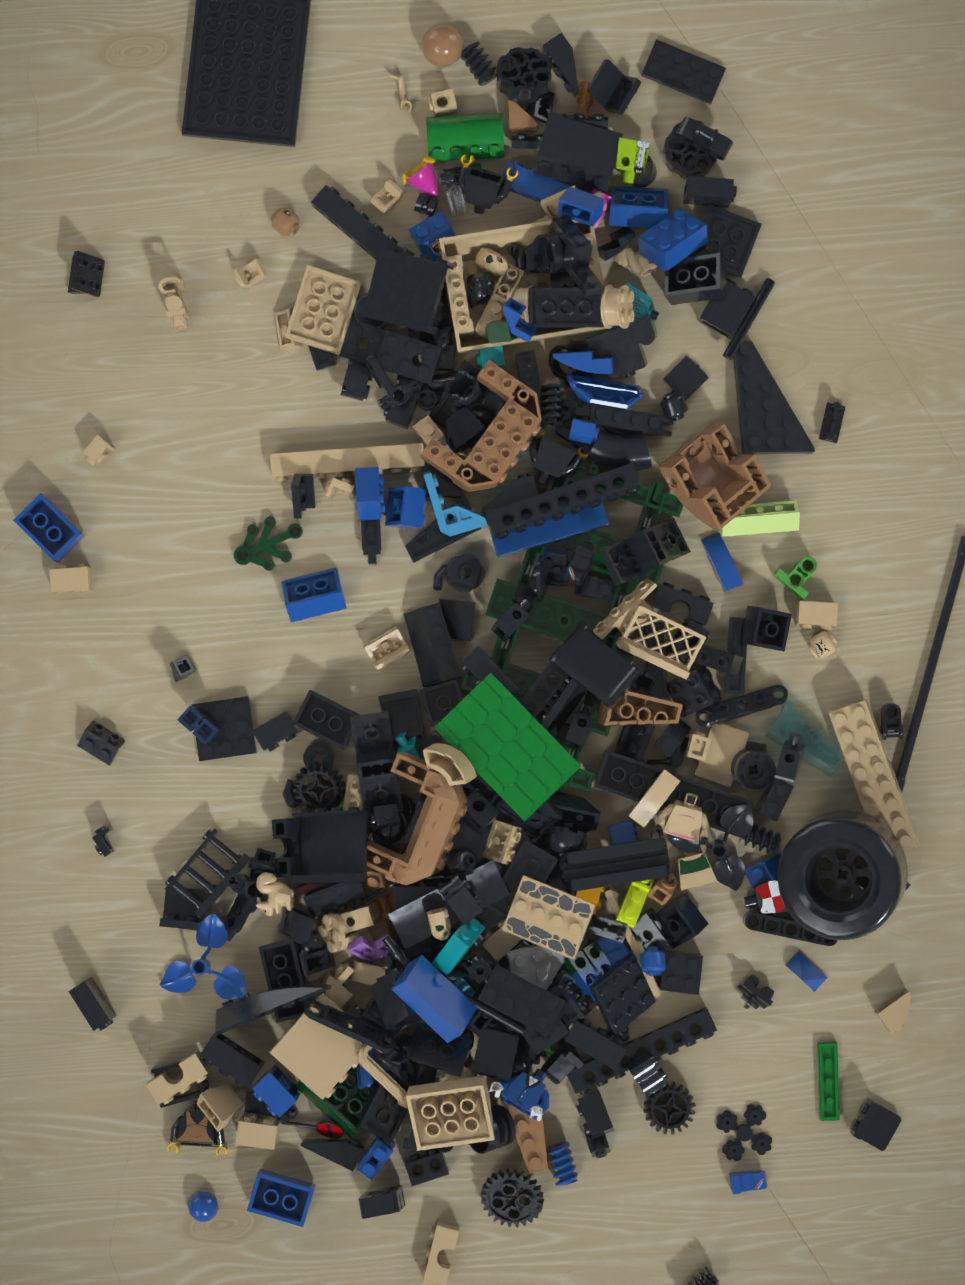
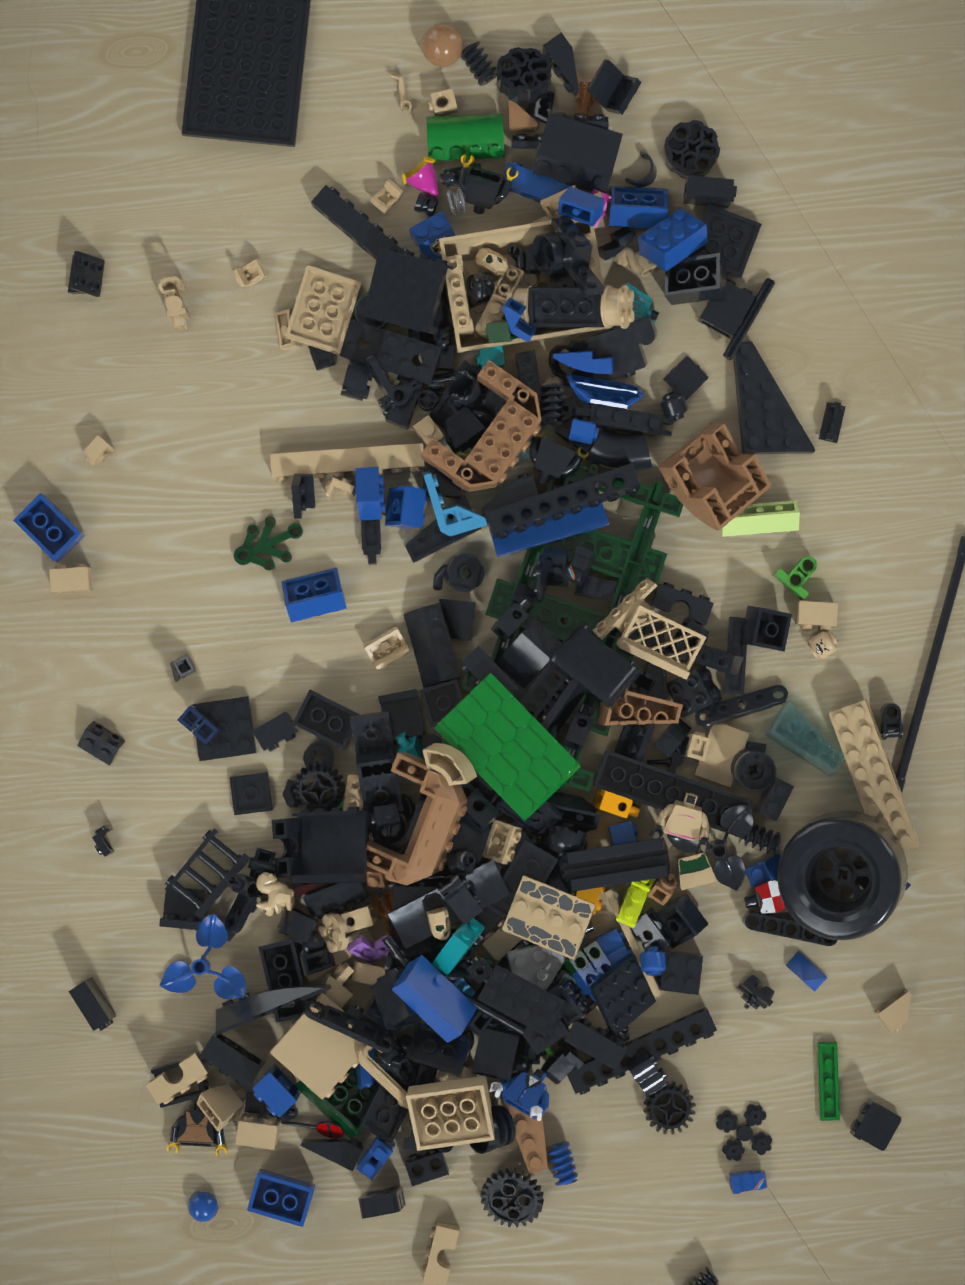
(251, 793): none -> black tile
(285, 221): medium nougat head -> none
(529, 653): none -> black slope
(595, 1115): black brick -> none
(598, 1146): black bracket -> none
(607, 928): black hinge -> none
(609, 802): none -> light orange torso
(632, 157): lime torso -> none
(644, 551): black bracket -> none
(654, 798): tan slope -> none
(683, 71): black plate -> none
(704, 138): black piece -> none
(722, 562): blue slope -> none
(790, 758): black torso -> none

